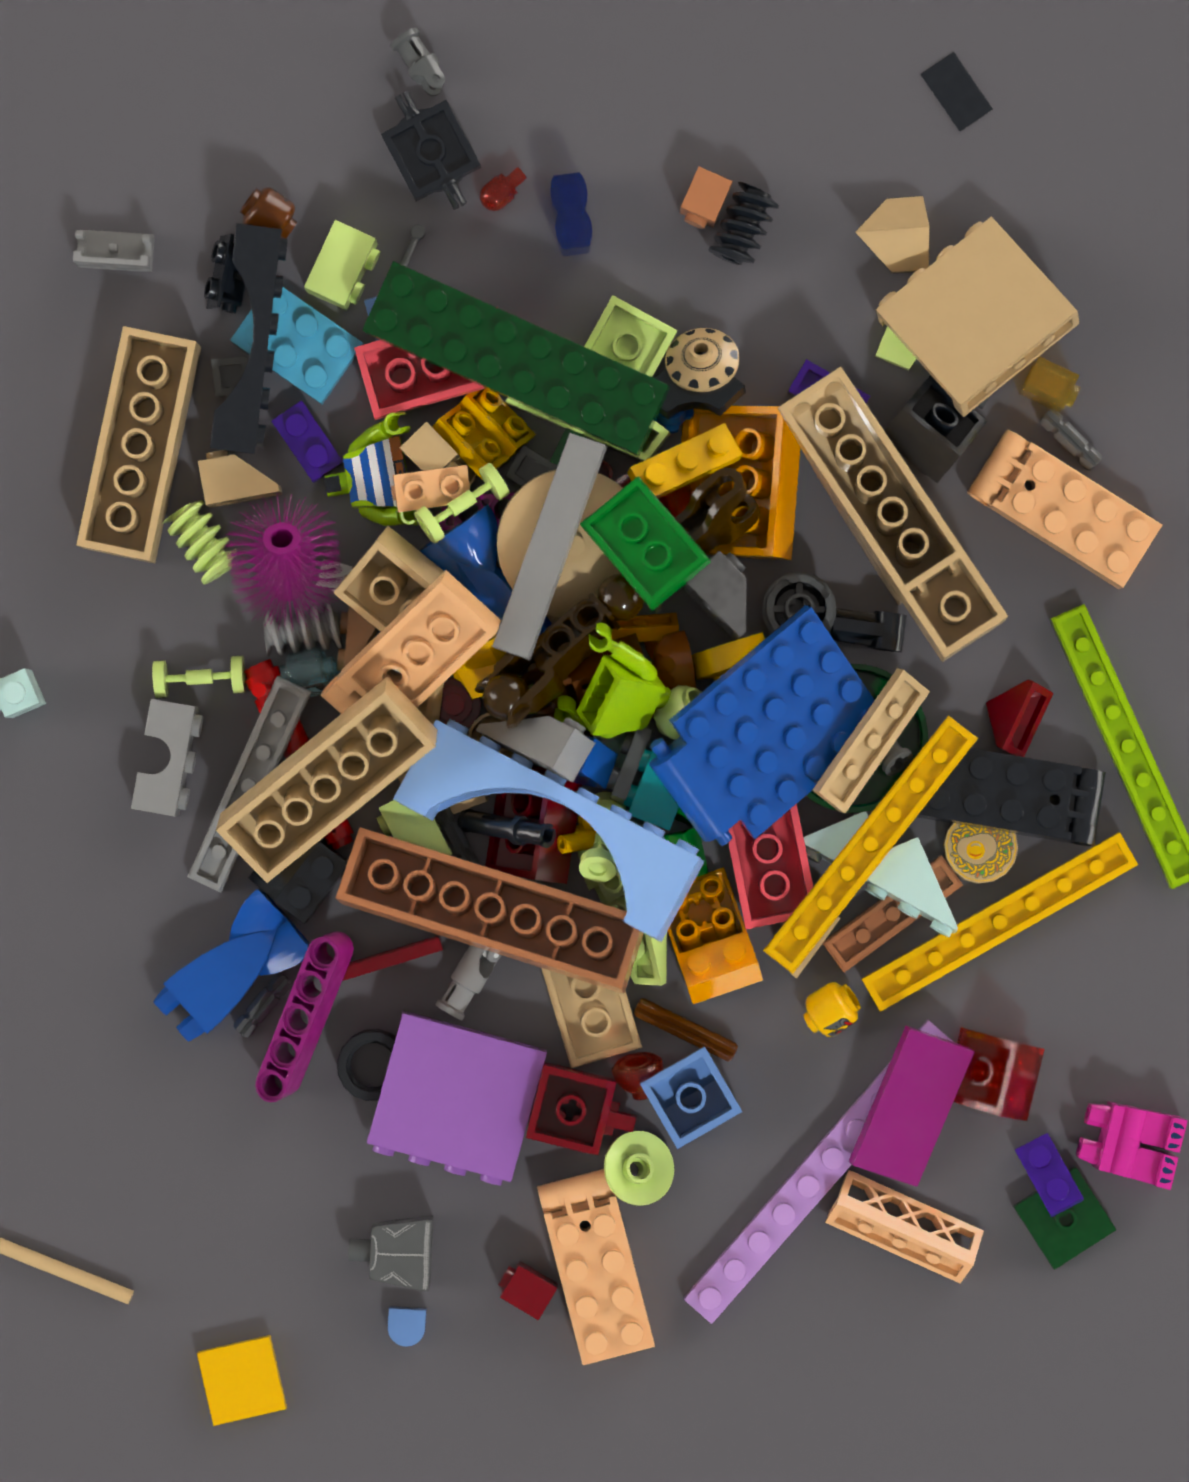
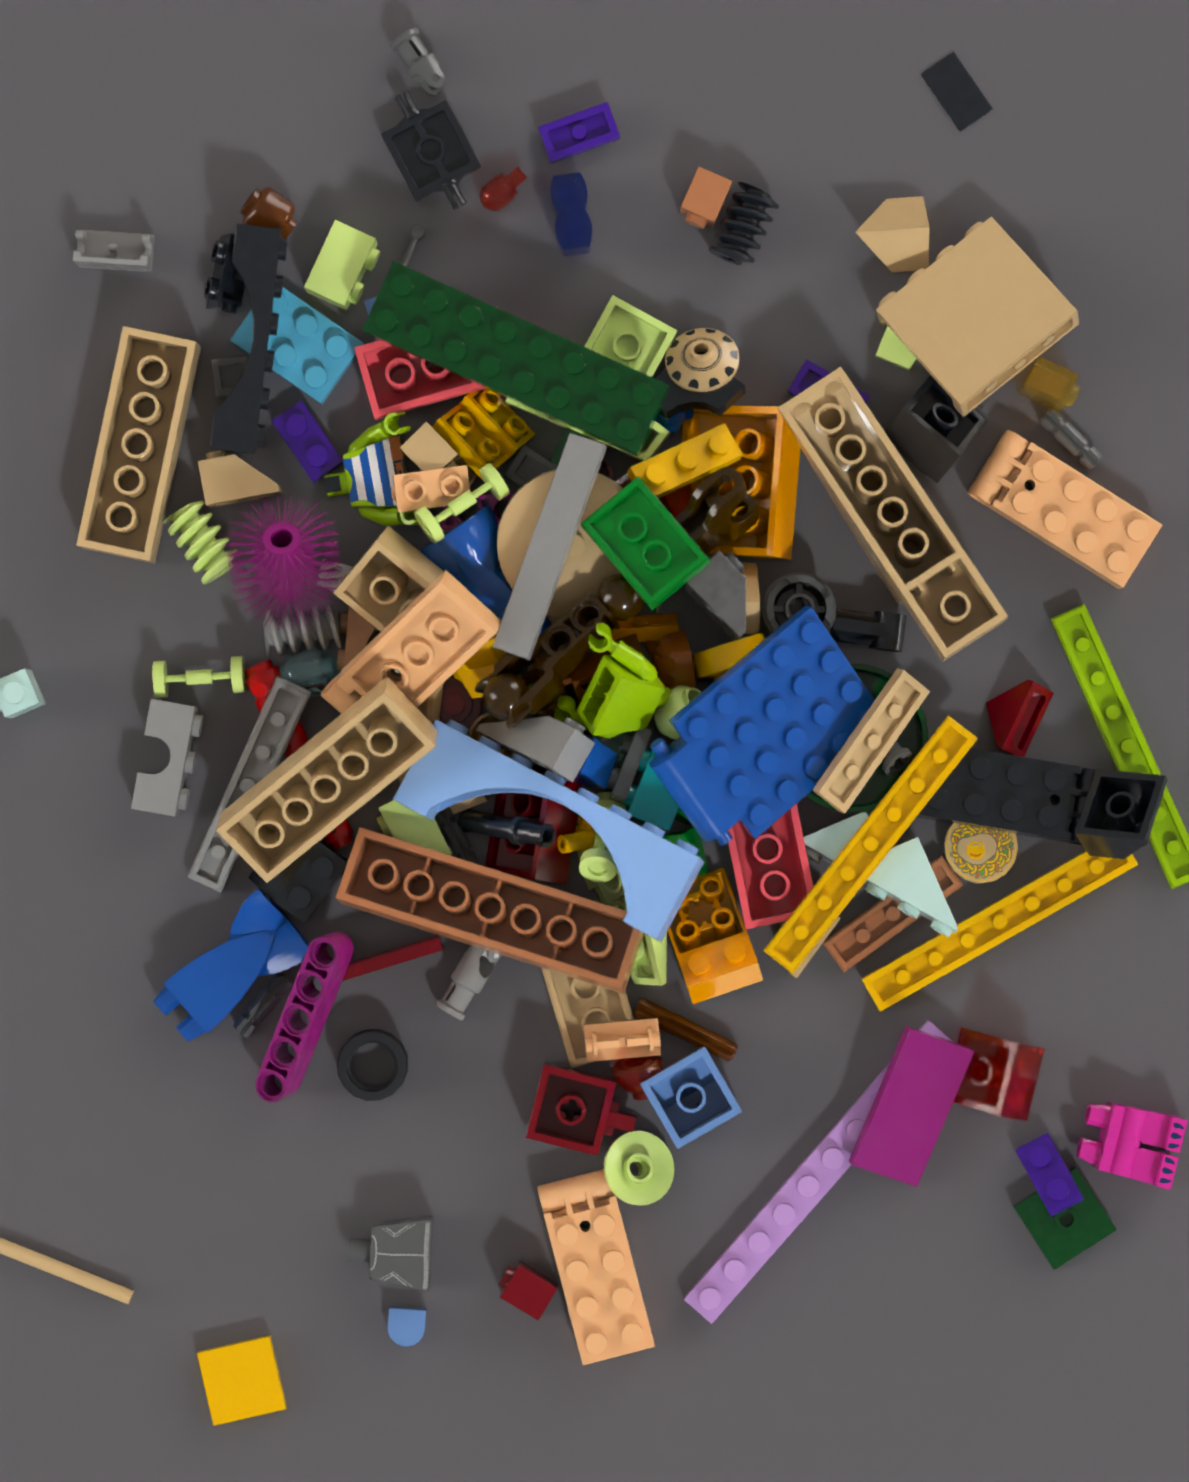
(456, 1098): medium lavender panel -> none
(579, 132): none -> dark purple plate
(622, 1039): none -> light nougat hinge
(752, 598): none -> tan tile
(831, 1009): yellow head -> none
(903, 1233): light nougat fence -> none
(1119, 812): none -> black slope

